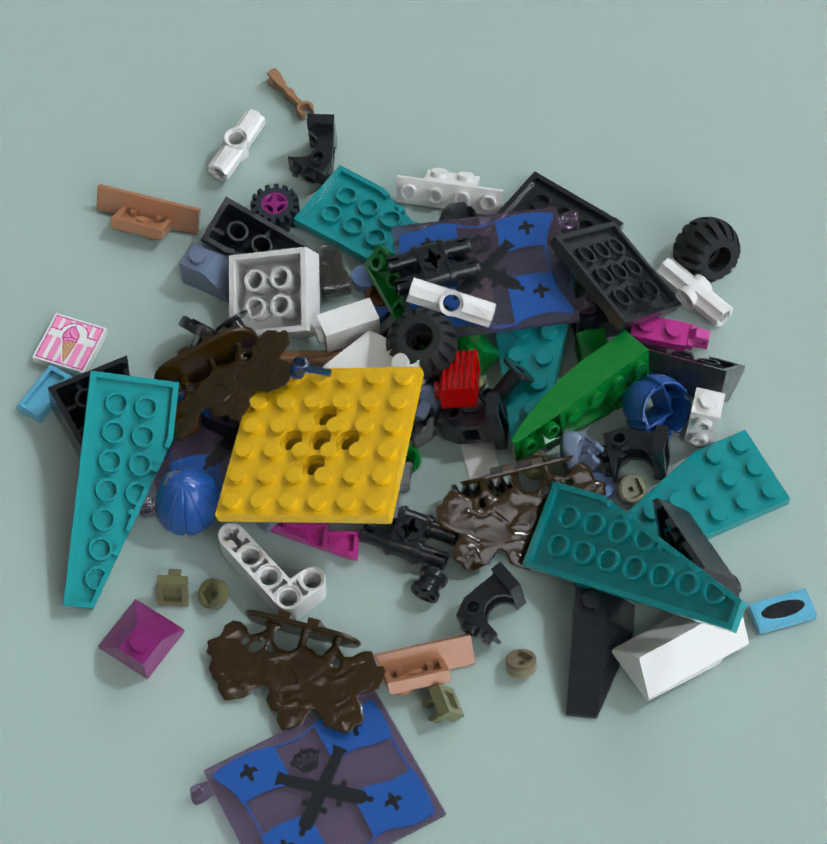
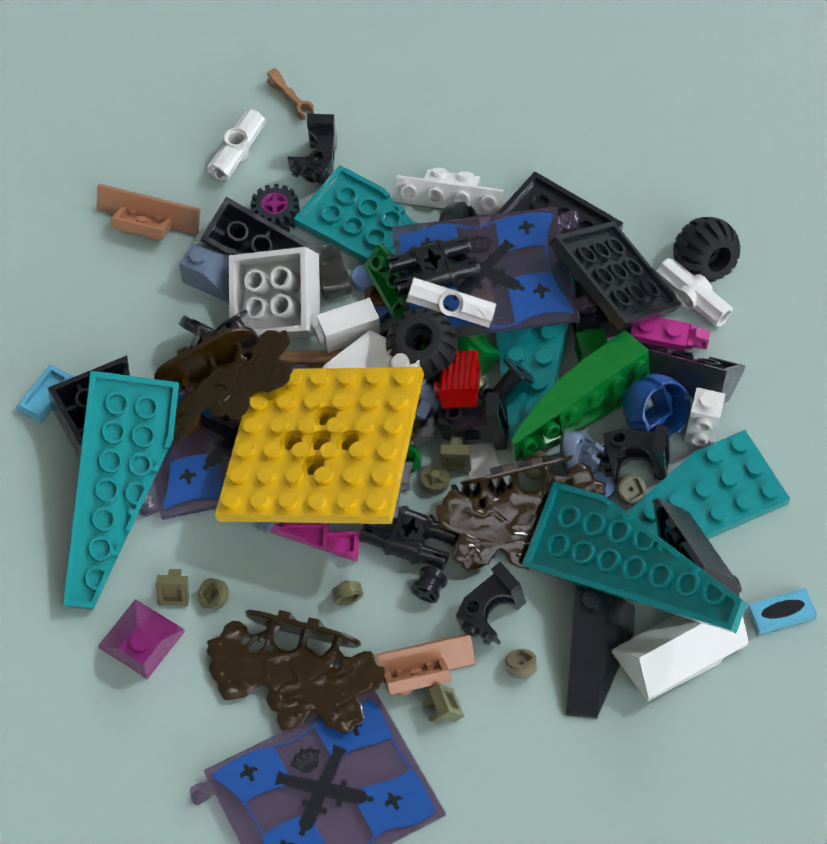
(70, 344): tile -> none
(187, 501): blue hair -> none
(266, 569): white beam -> none
(302, 366): hand -> none
(347, 592): none -> olive tile
(435, 479): none -> olive tile
(456, 456): none -> olive tile

